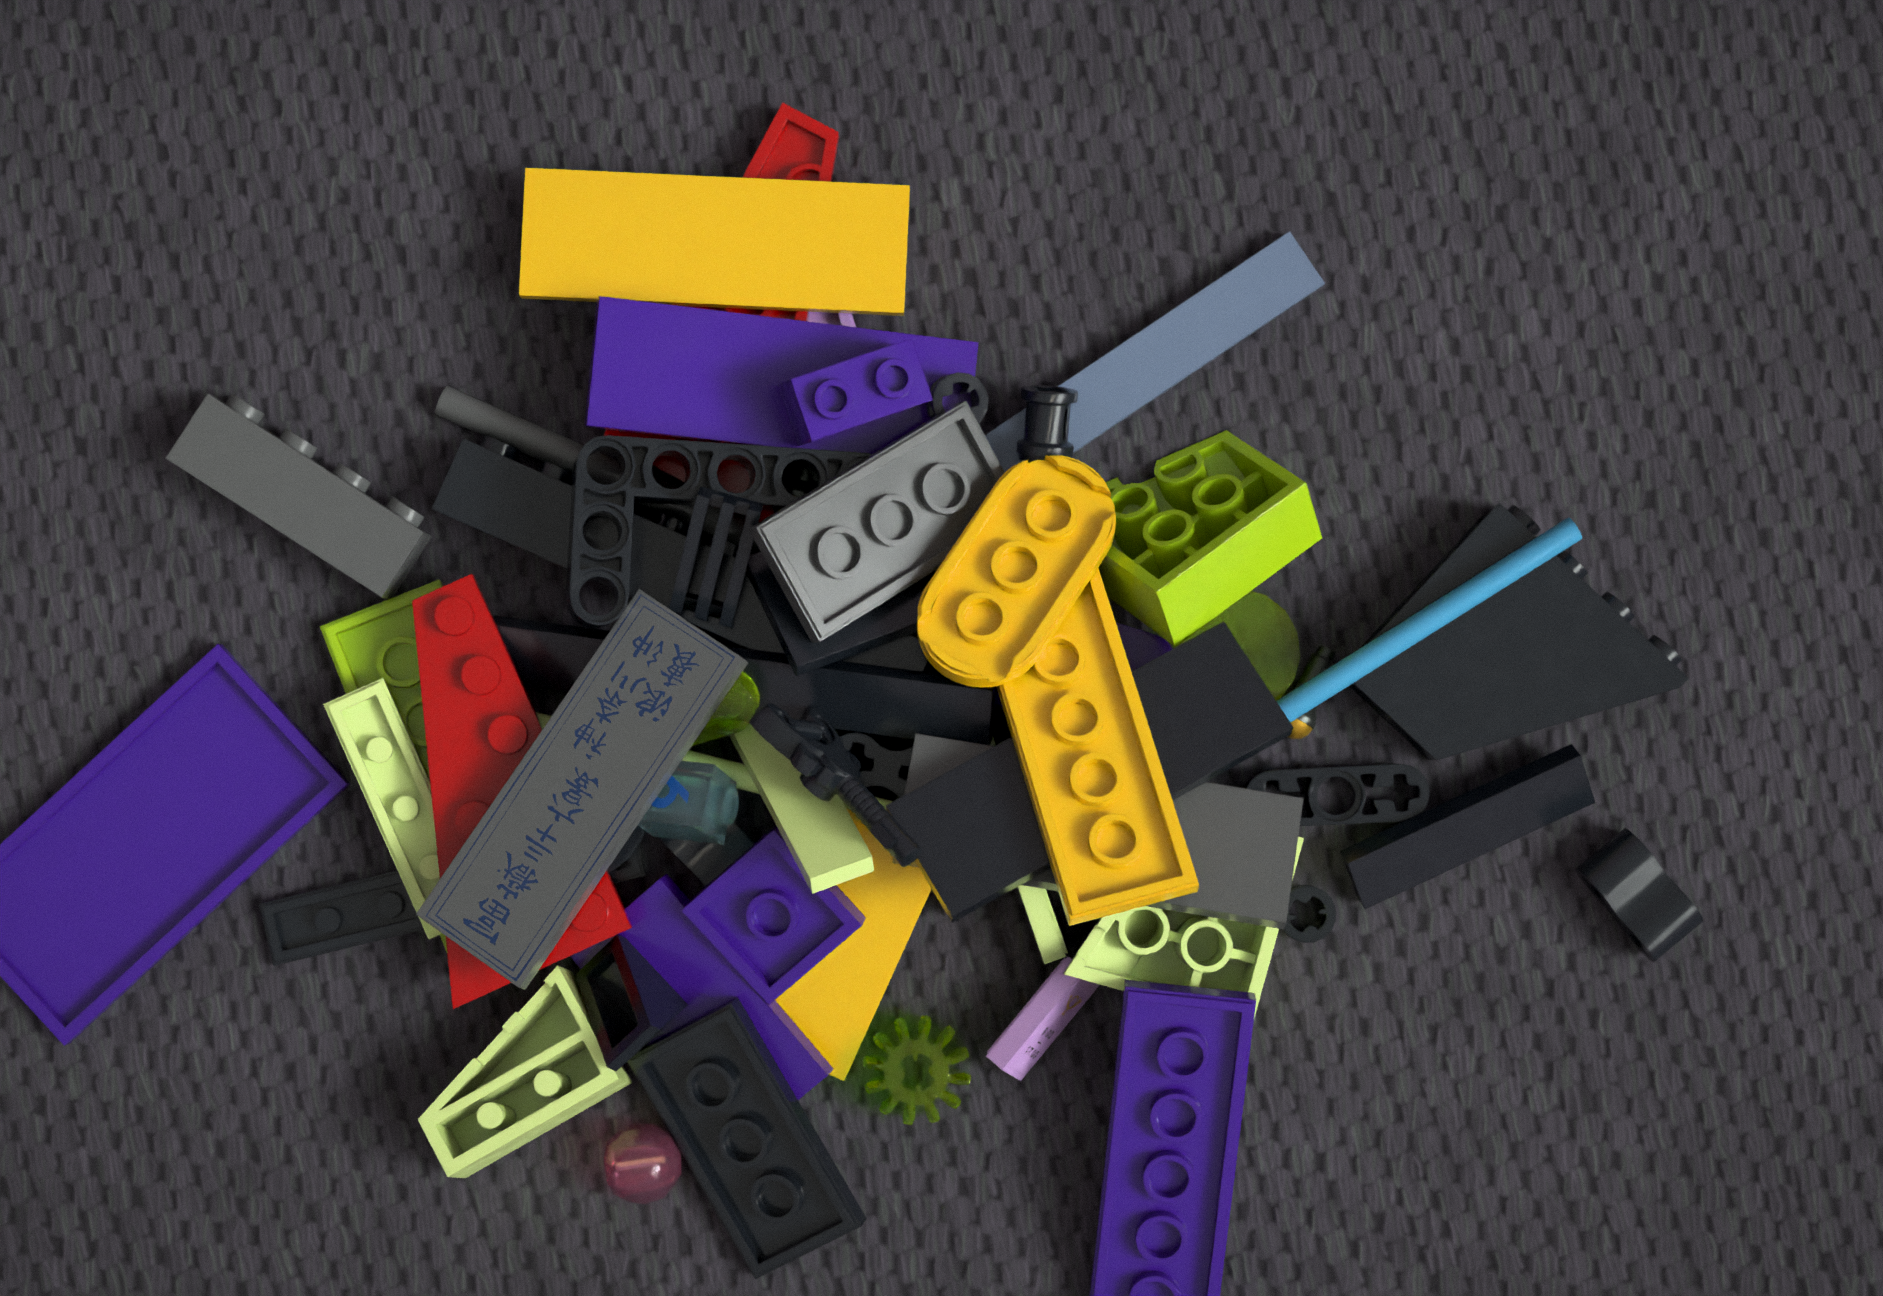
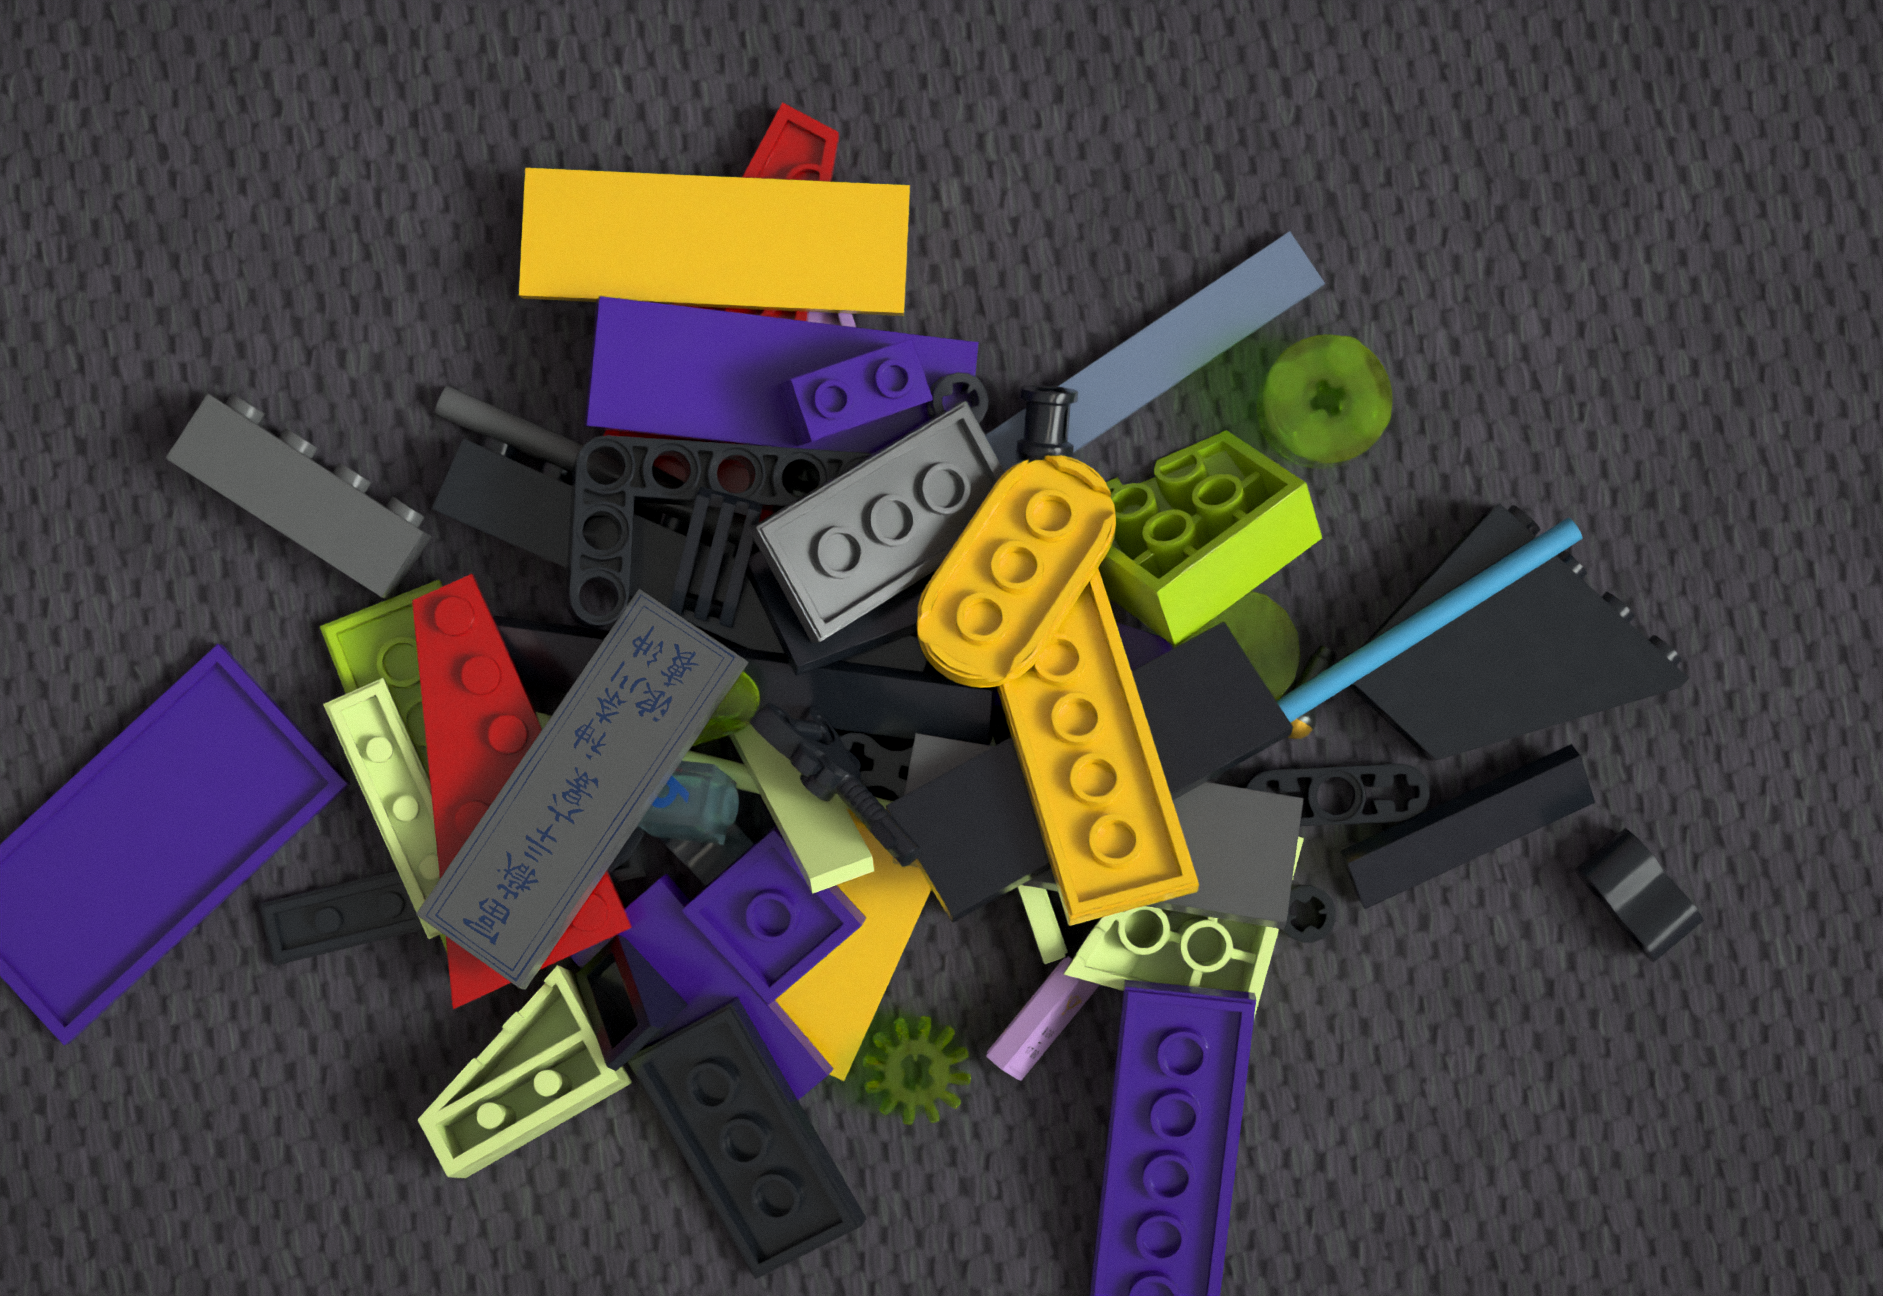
(642, 1163): clear pink piece -> none
(1339, 368): none -> clear neon green brick

